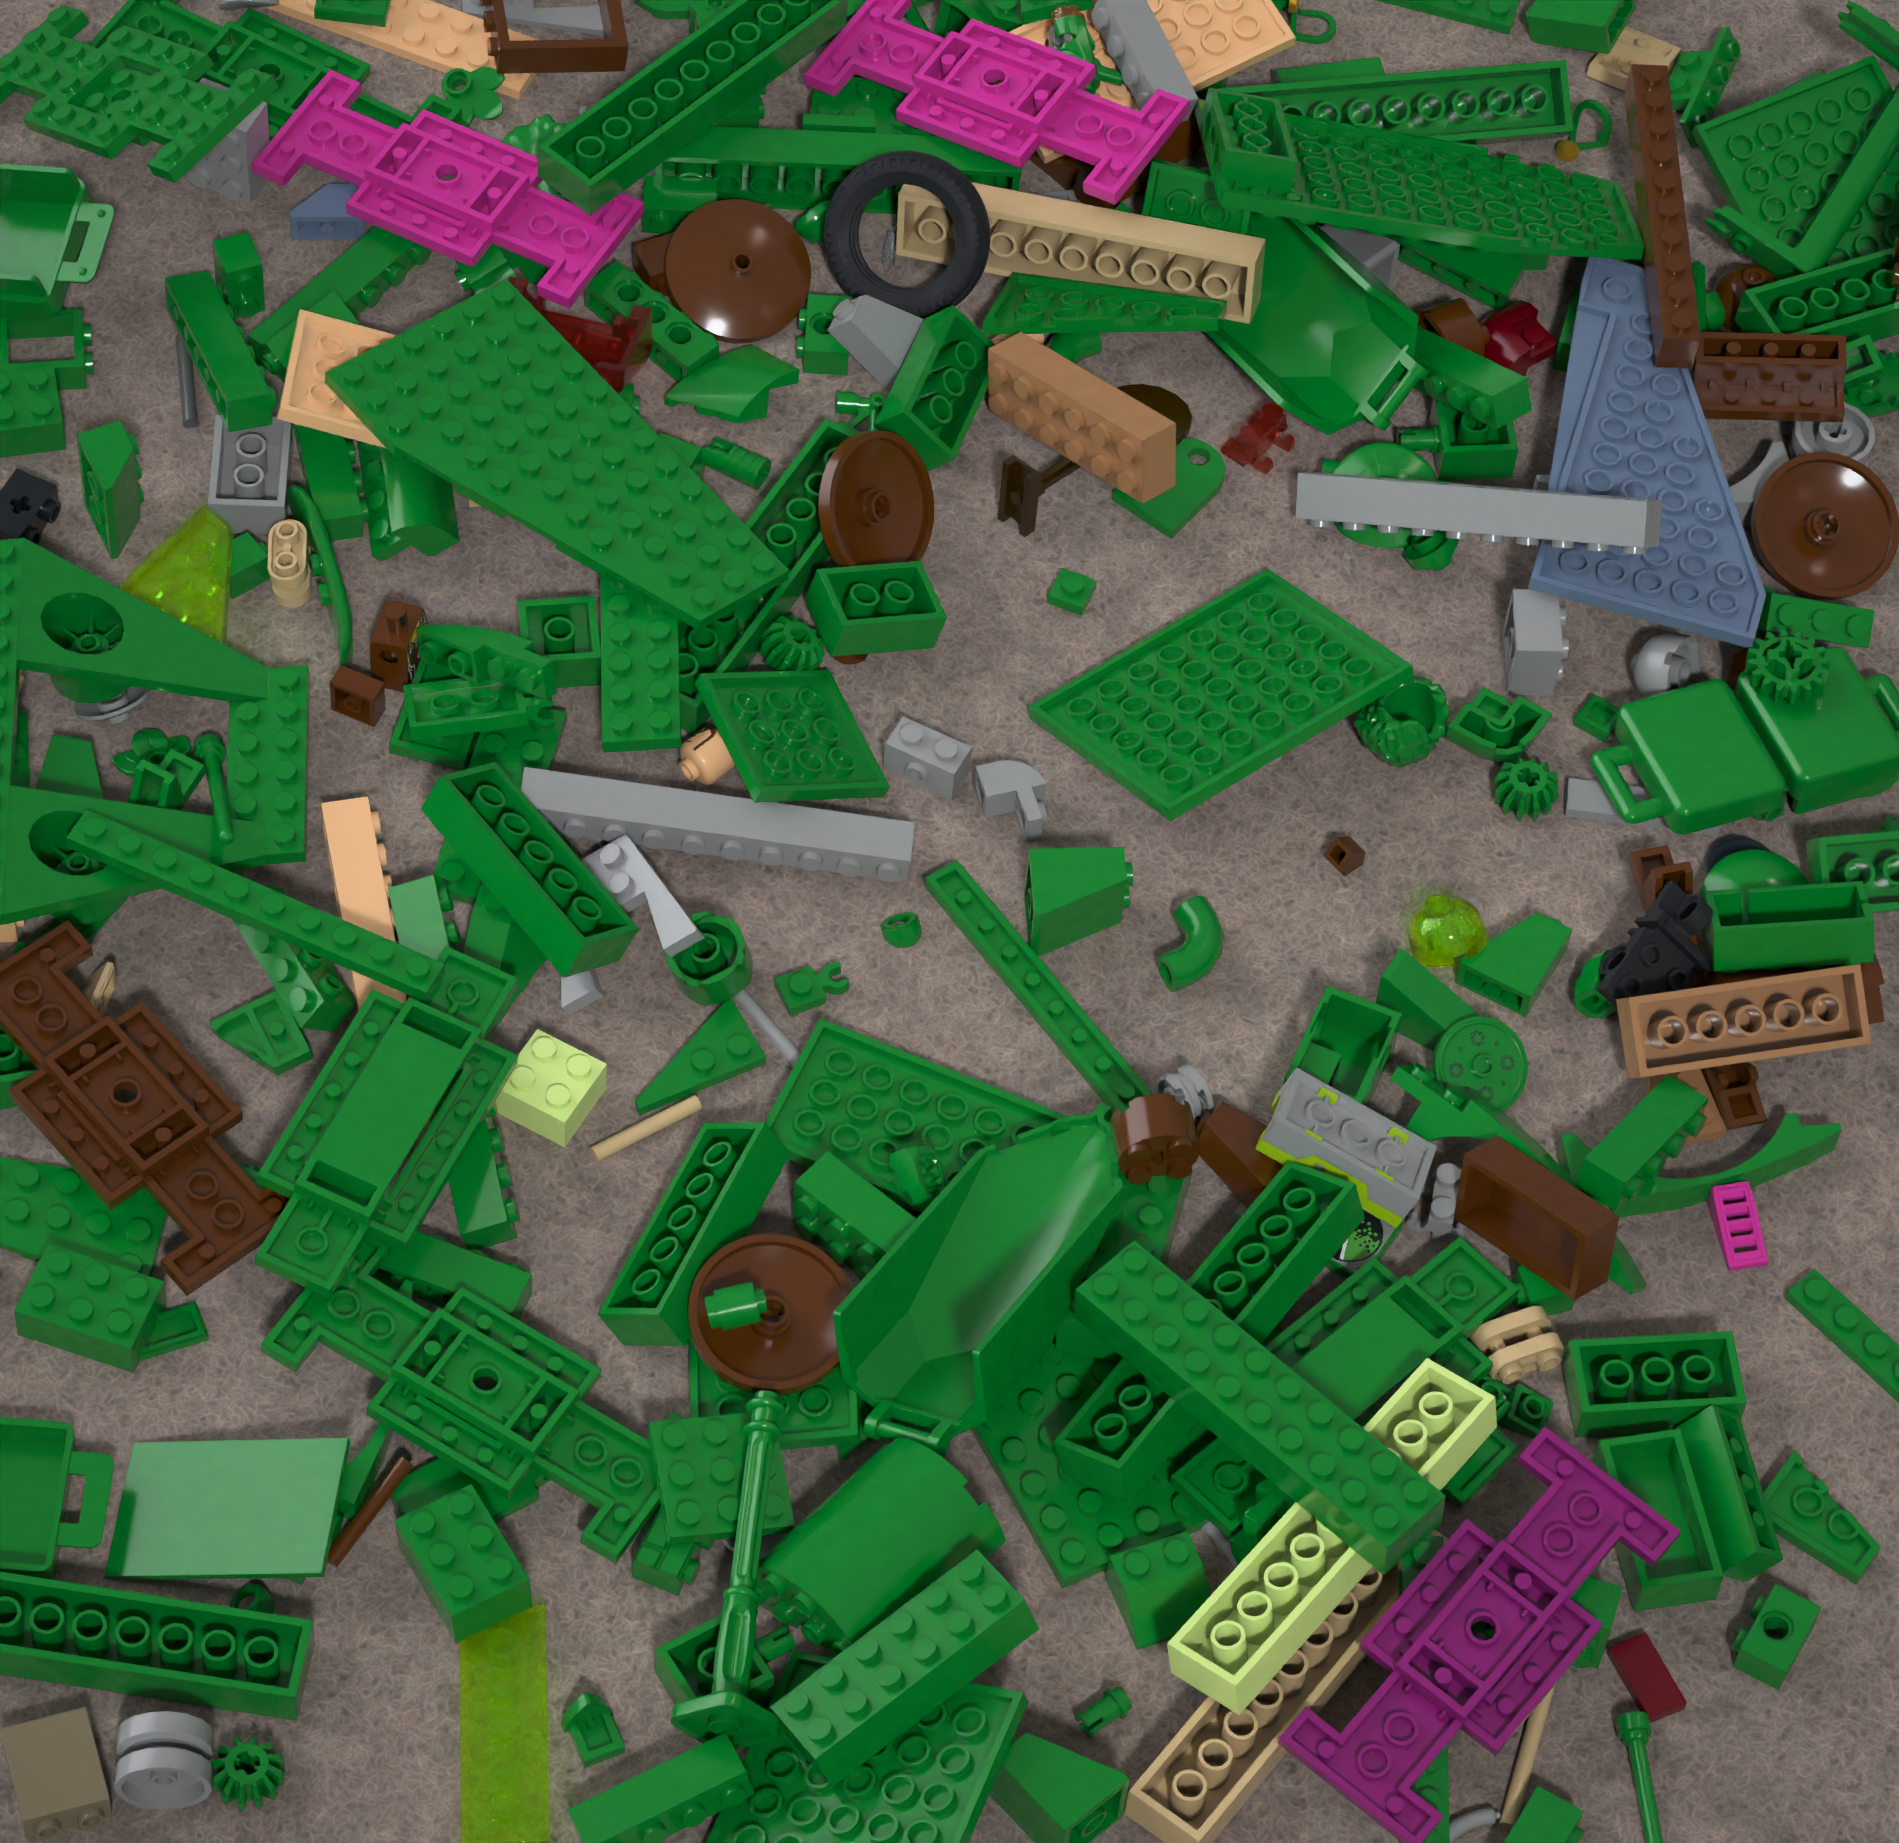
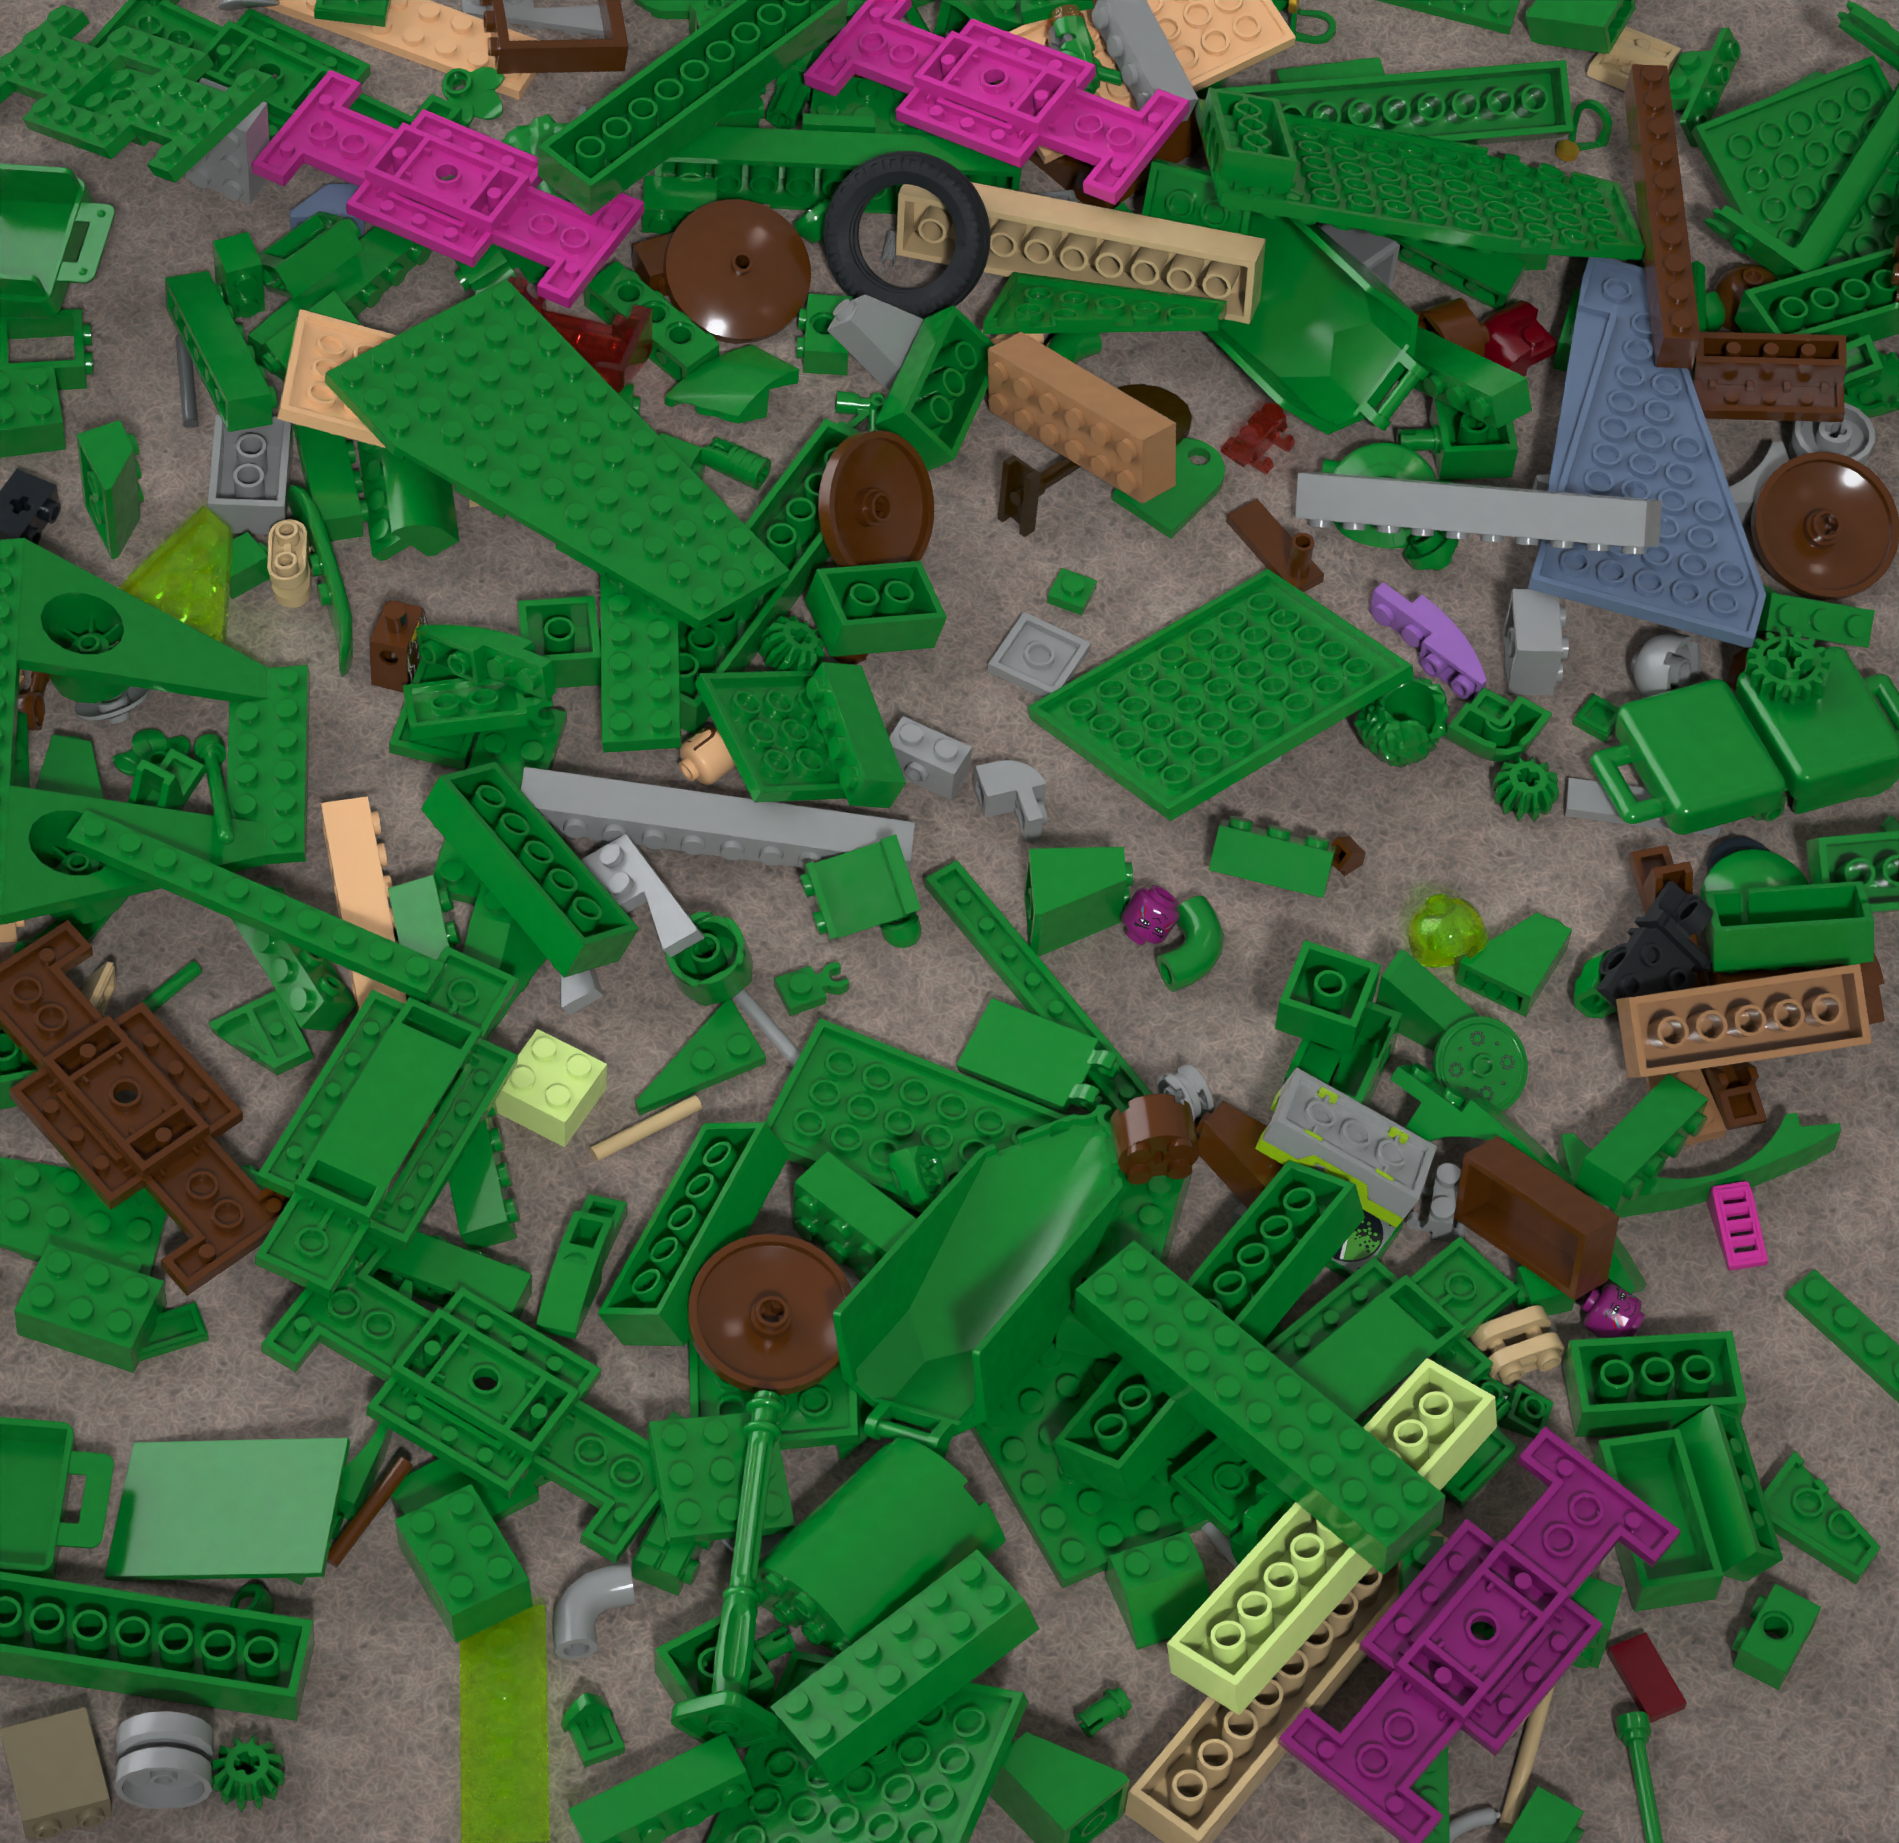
(32, 701): none -> reddish brown bar
(172, 986): none -> green bar
(309, 253): none -> green window
(357, 695): reddish brown piece -> none
(579, 1265): none -> green slope
(582, 1605): none -> light grey cylinder
(736, 1306): green brick -> none
(792, 92): none -> green piece
(855, 735): none -> green brick
(860, 889): none -> green panel
(1036, 1058): none -> green tile
(1038, 656): none -> light grey tile
(1150, 915): none -> magenta head
(1273, 856): none -> green brick
(1275, 547): none -> reddish brown piece
(1327, 997): none -> green brick
(1443, 646): none -> medium lavender slope
(1612, 1312): none -> magenta head

